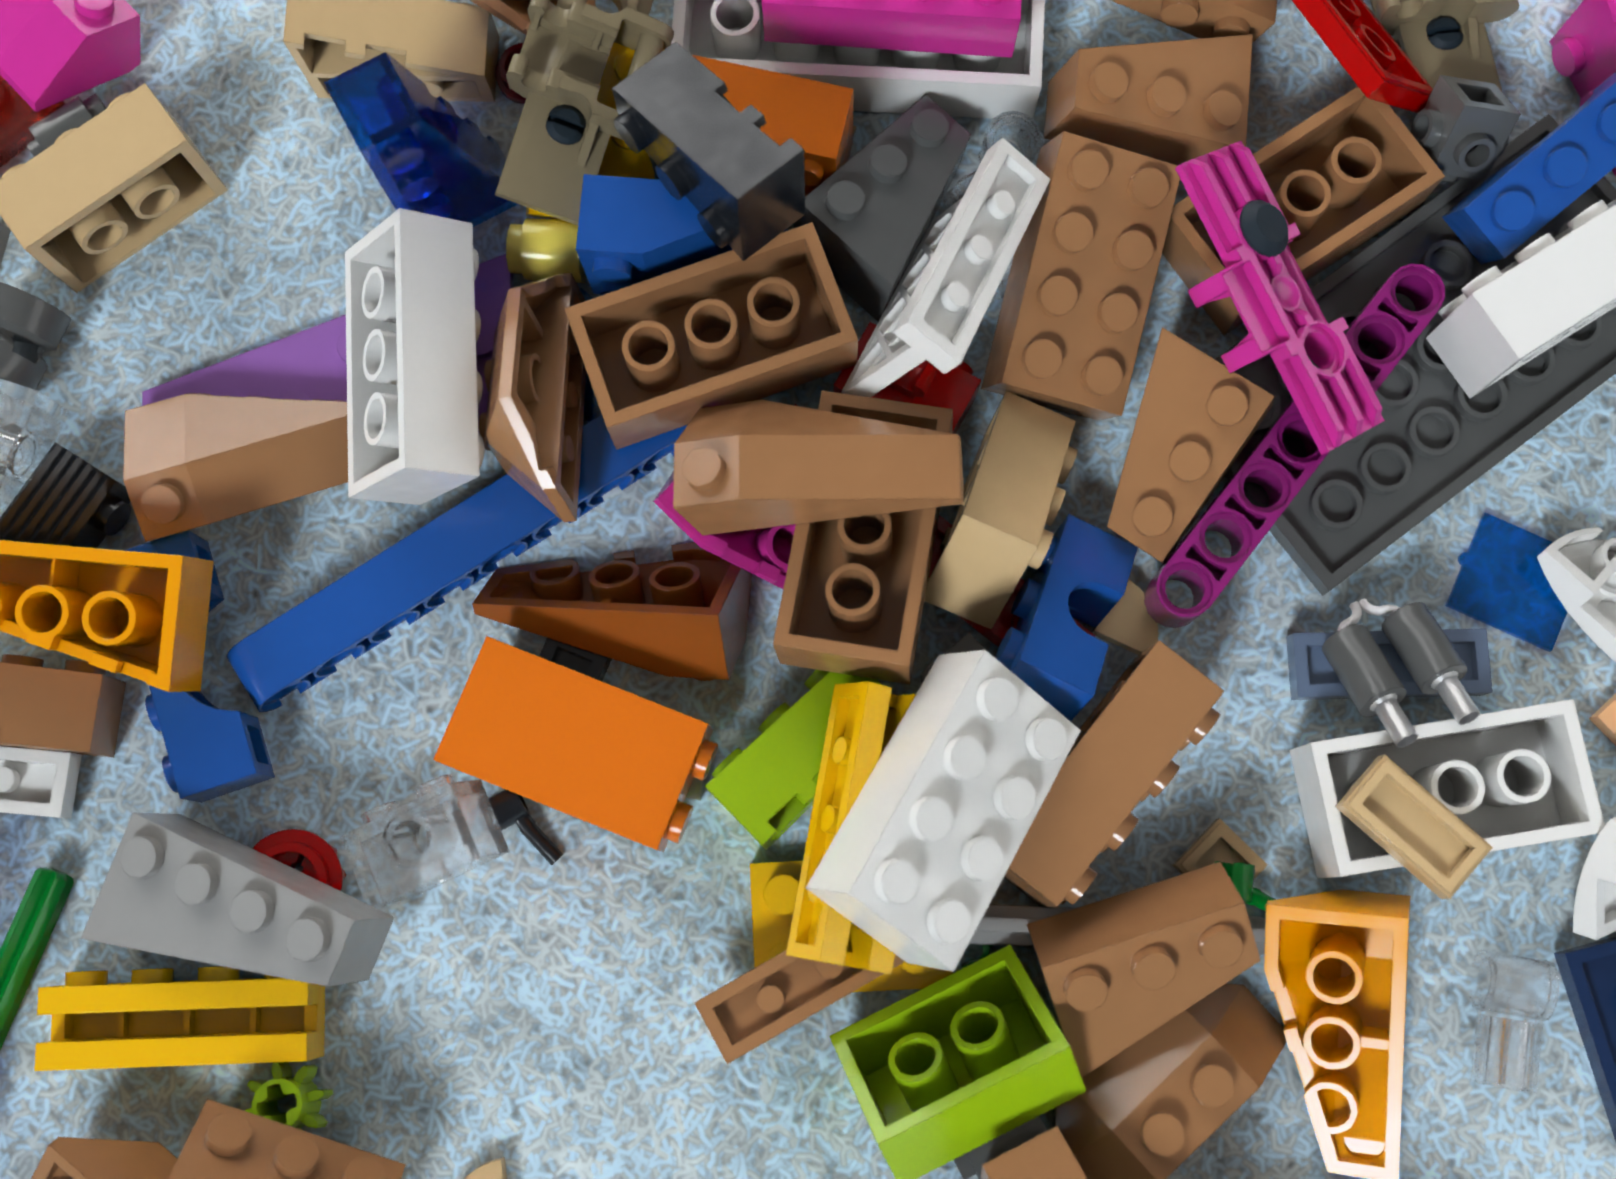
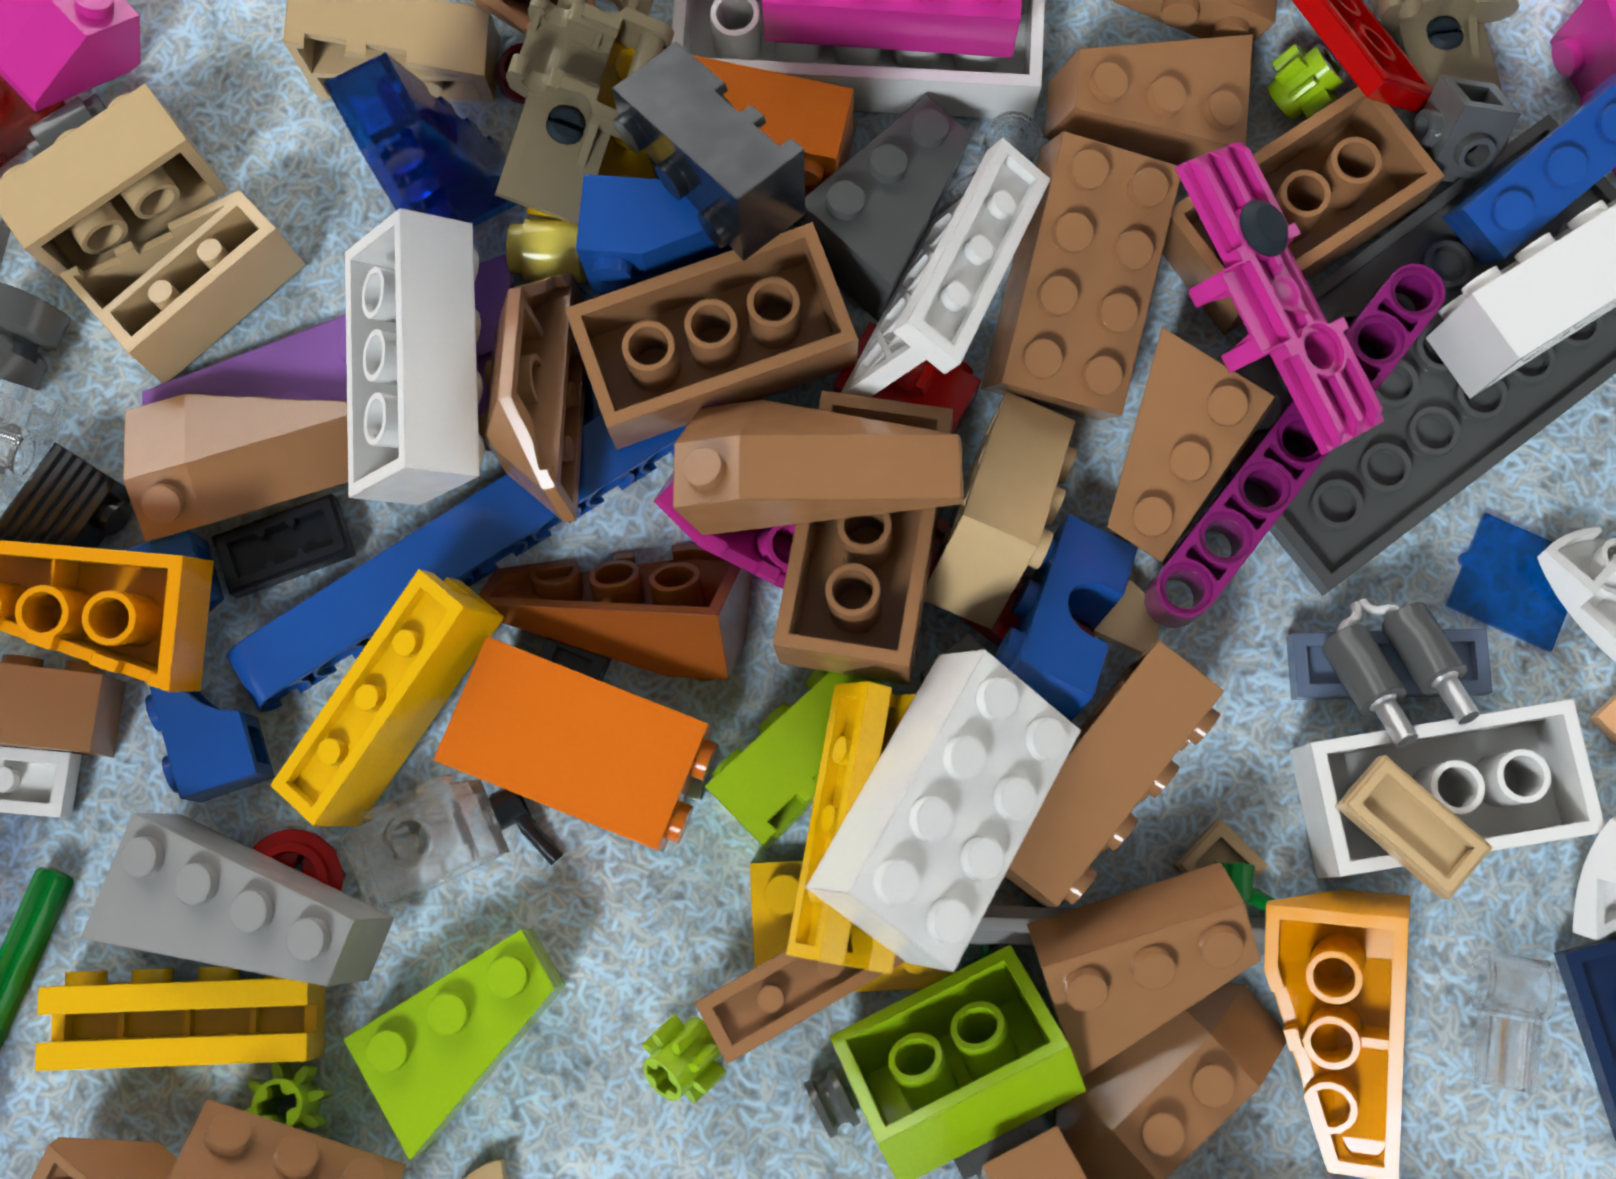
(187, 285): none -> tan wedge
(283, 546): none -> black plate
(386, 701): none -> yellow brick
(452, 1035): none -> lime wedge
(682, 1059): none -> lime gear
(832, 1102): none -> dark grey bush
(1305, 80): none -> lime gear

